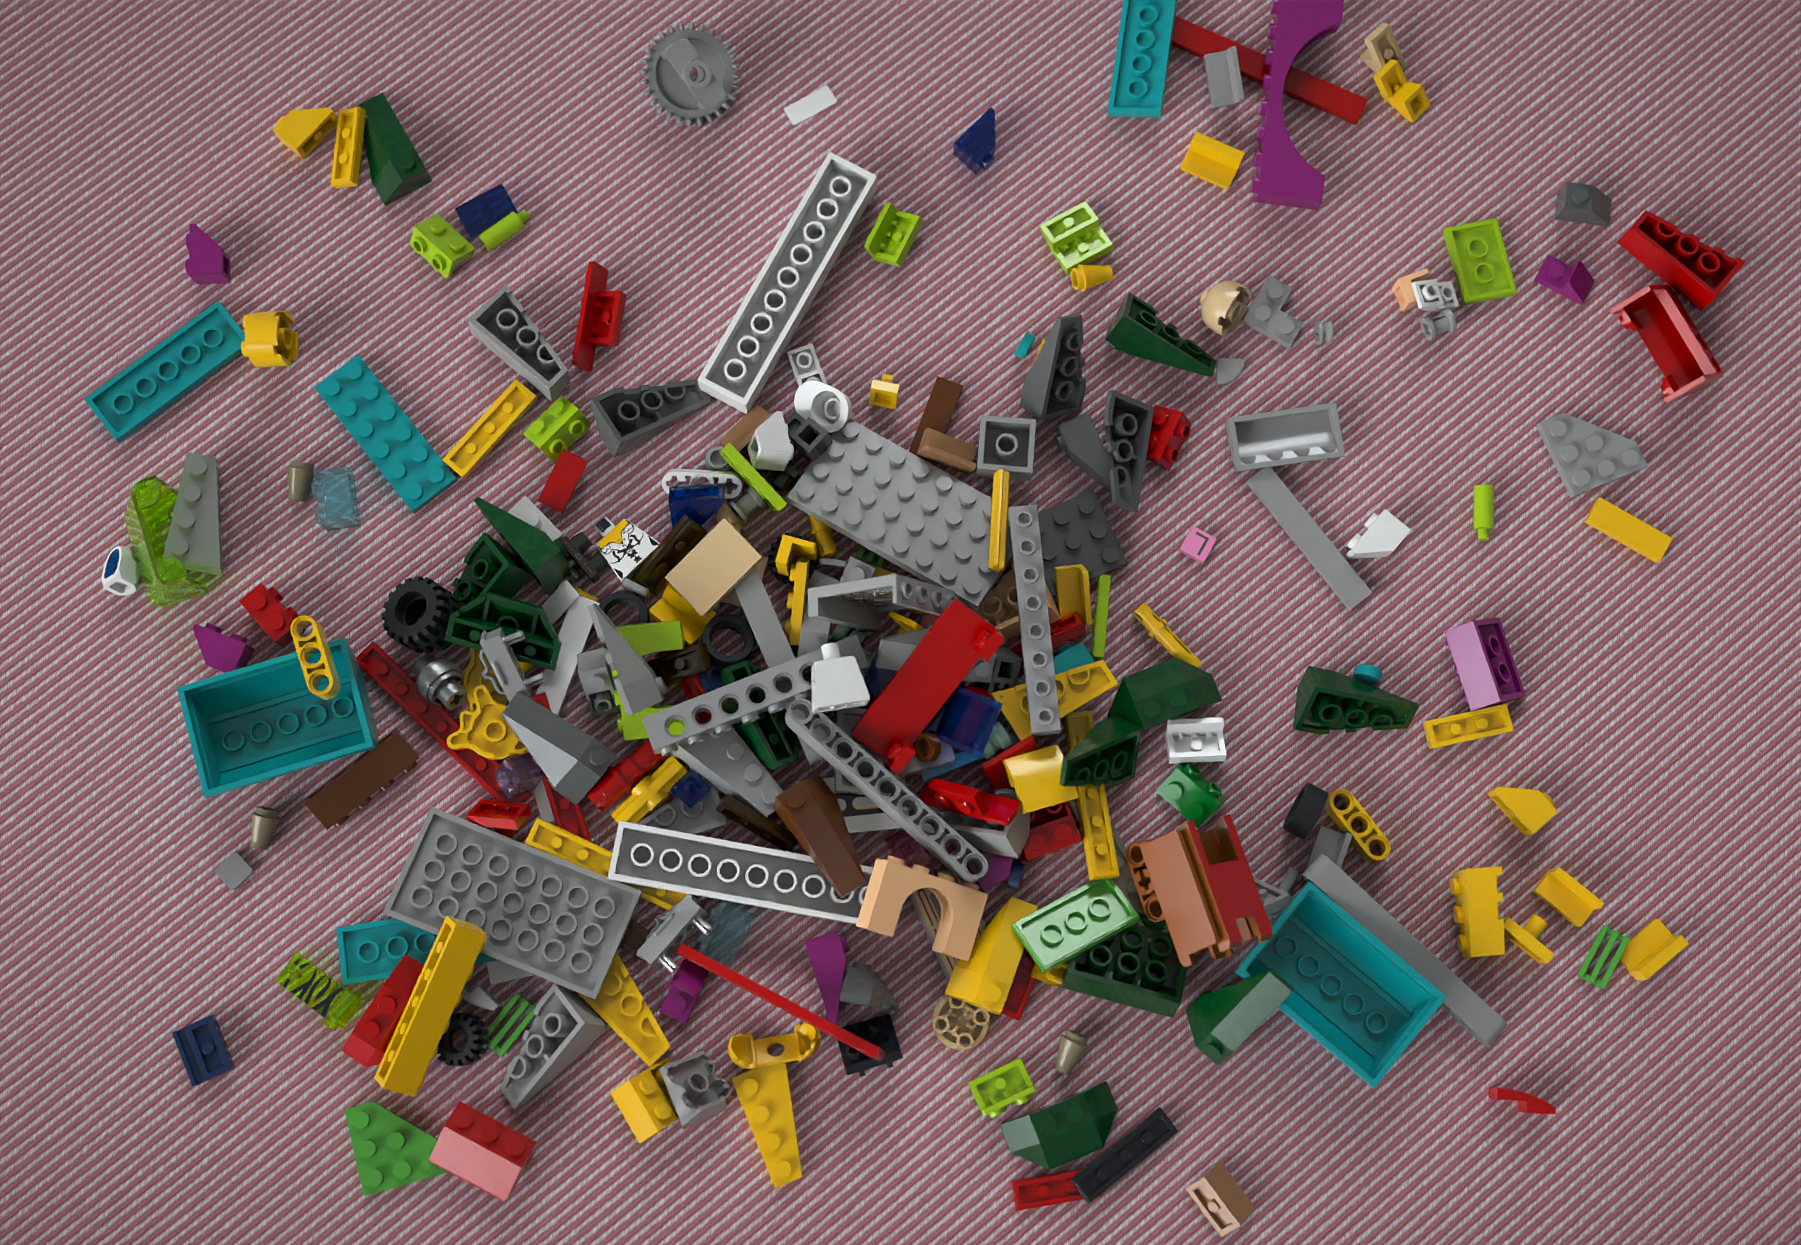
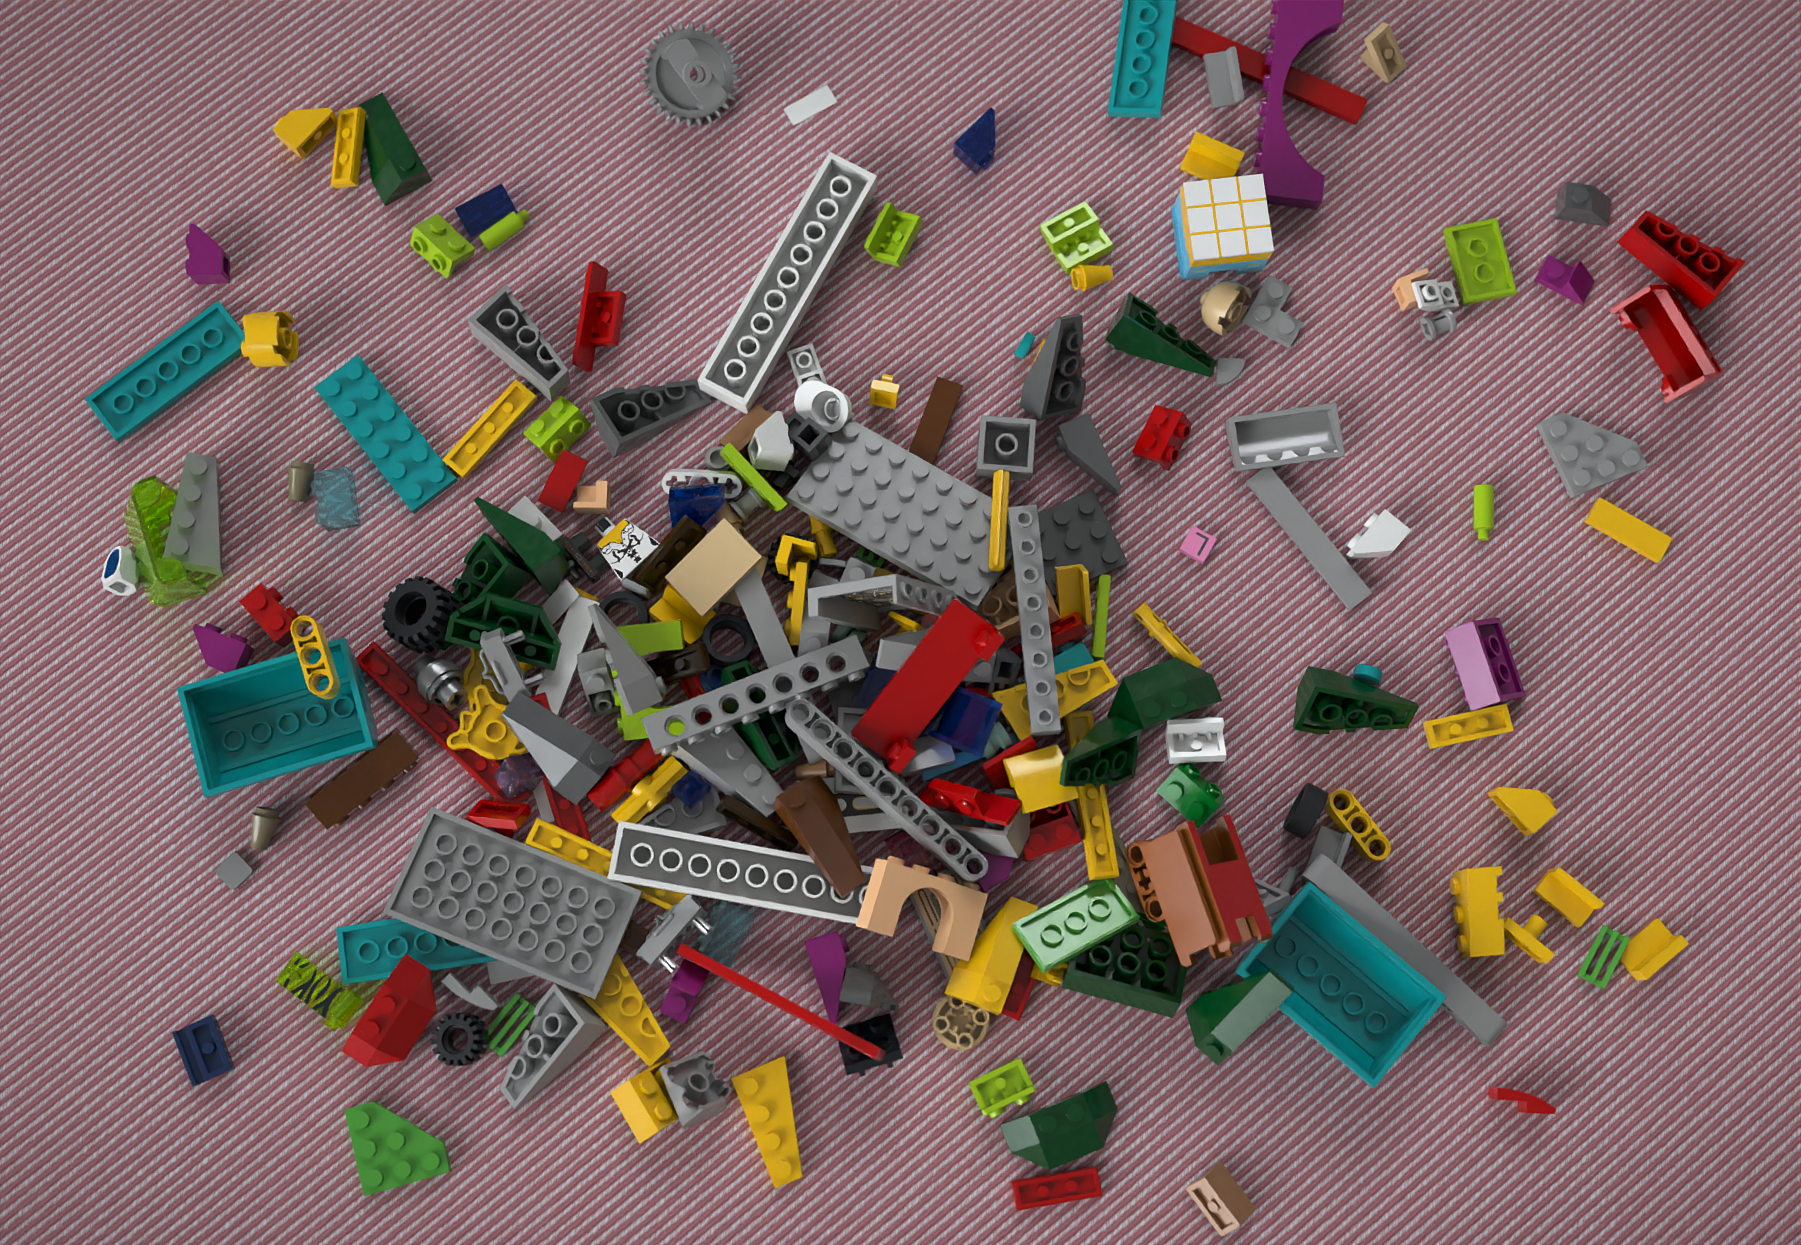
(430, 1006): yellow brick -> none
(482, 1151): slope -> none
(593, 499): none -> light nougat panel
(754, 1053): yellow piece -> none
(821, 768): none -> medium nougat cone
(837, 682): white torso -> none
(927, 747): reddish brown tile -> none
(947, 451): medium nougat panel -> none
(1016, 875): dark blue tile -> none
(1070, 1051): dark tan cone -> none
(1123, 1155): black tile -> none
(1127, 438): dark grey wedge -> none
(1222, 226): none -> white piece
(1323, 332): light grey bush -> none
(1404, 96): yellow slope -> none

